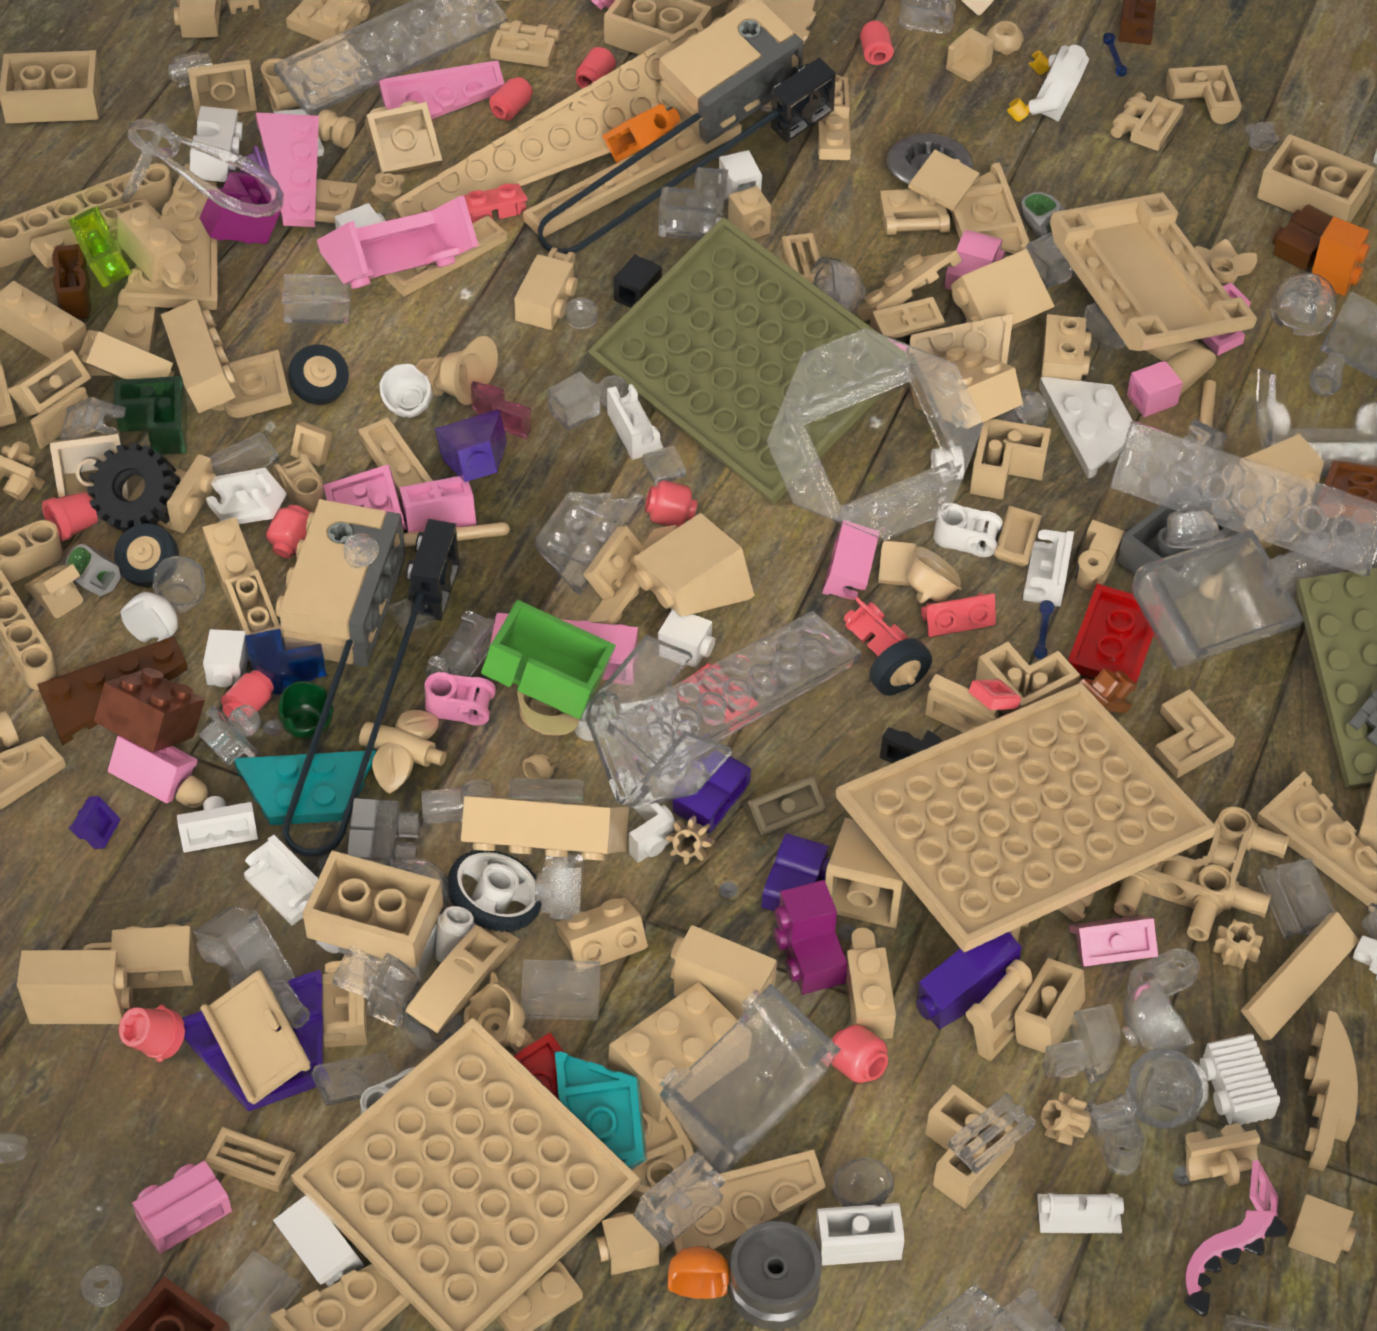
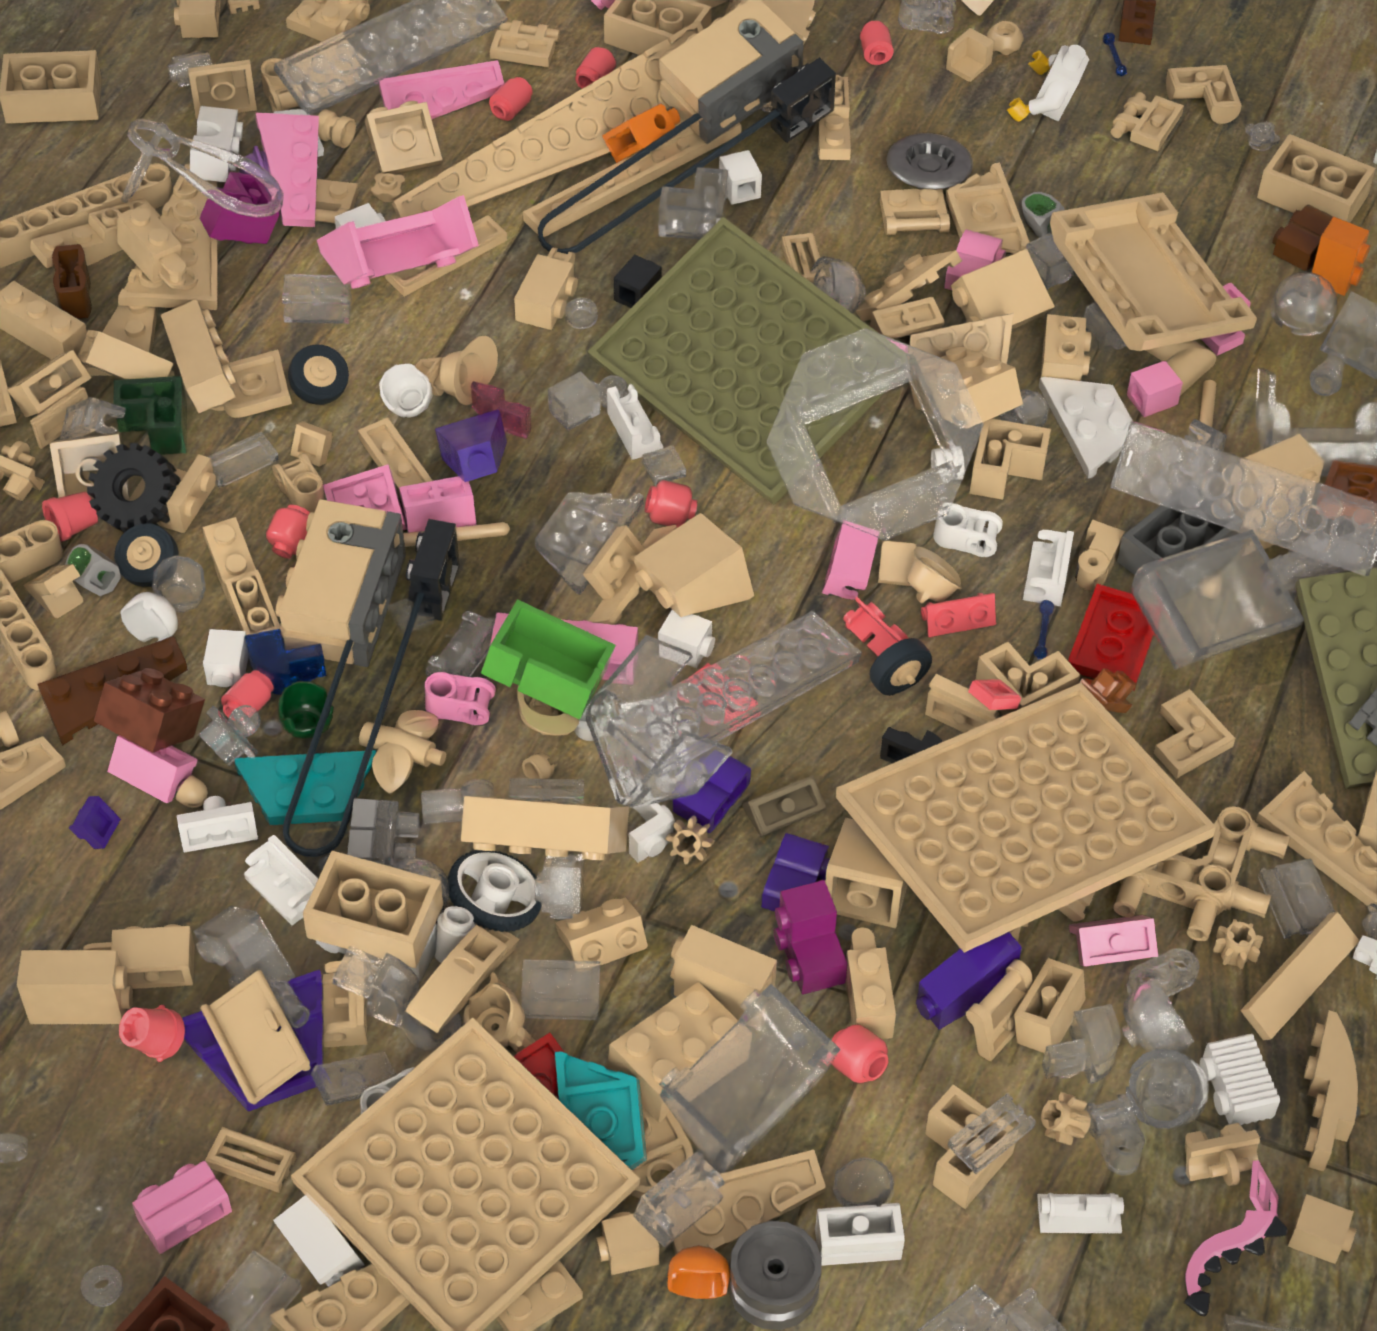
(99, 246): clear neon green brick -> none
(247, 496): white hinge -> none
(360, 550): clear plate -> none
(507, 199): coral hinge -> none
(750, 212): tan brick -> none
(943, 180): tan piece -> none
(1017, 536): tan tile -> none
(1192, 527): clear piece -> none
(1226, 263): tan plate -> none

